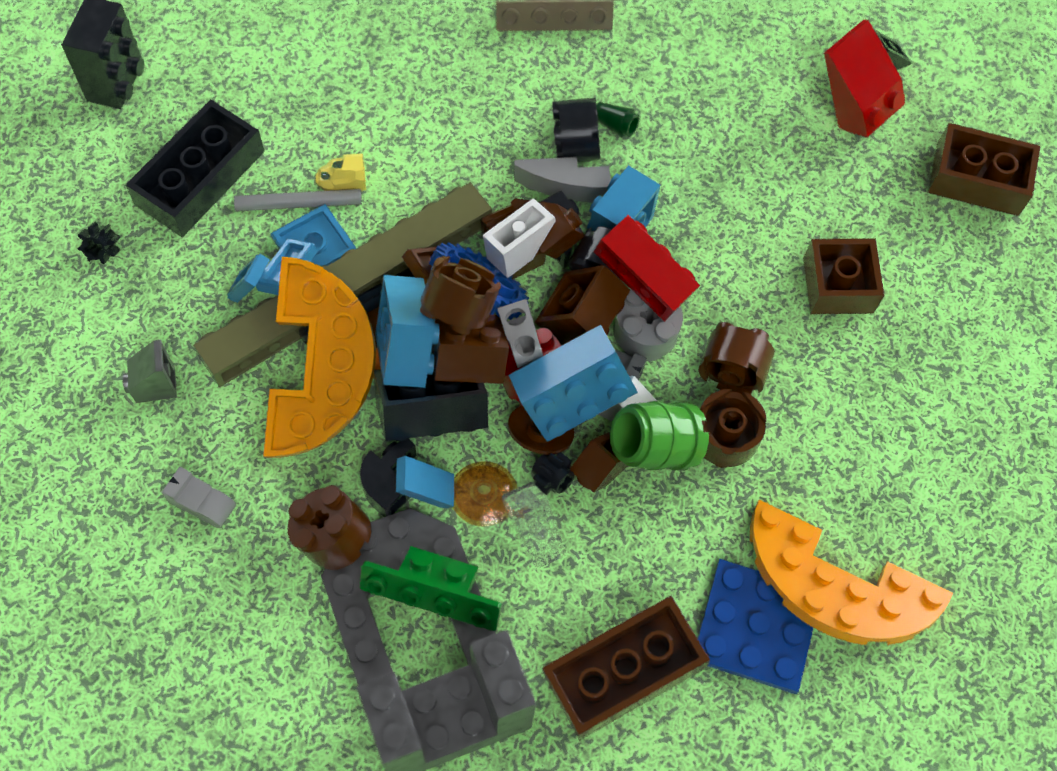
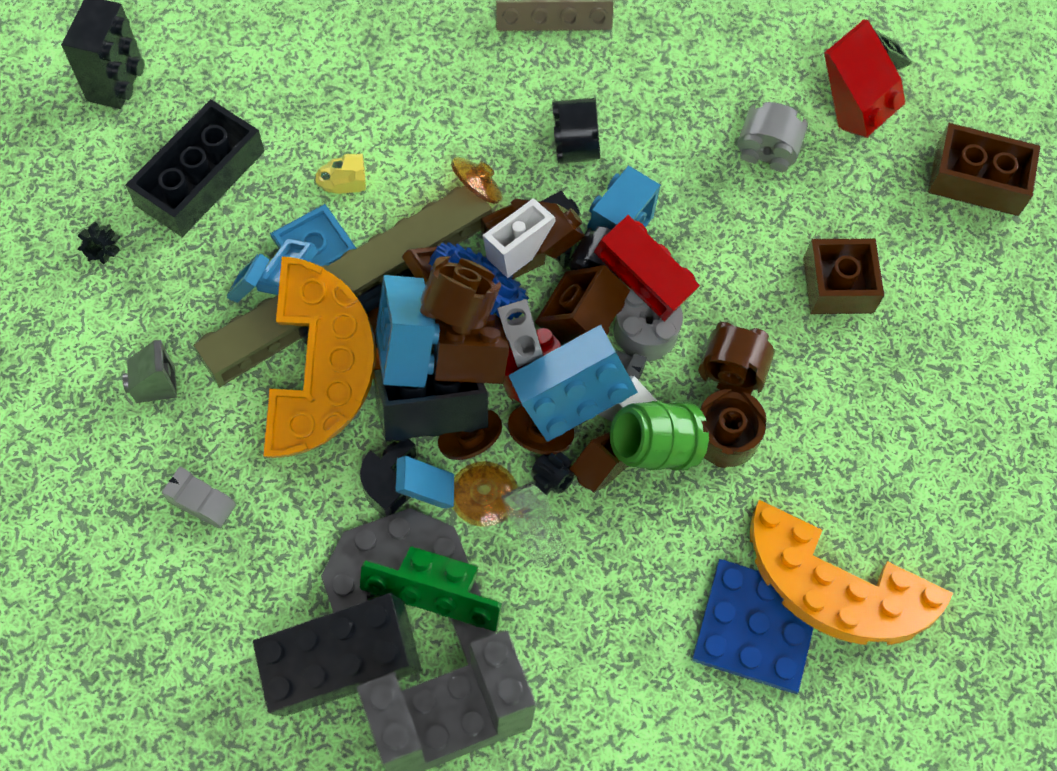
(297, 200): light grey piece -> none
(328, 528): reddish brown brick -> none
(335, 655): none -> black brick
(470, 444): none -> reddish brown dish
(477, 179): none -> clear orange dish
(563, 174): light grey slope -> none
(618, 118): dark green cone -> none
(625, 667): reddish brown brick -> none
(772, 135): none -> light grey brick

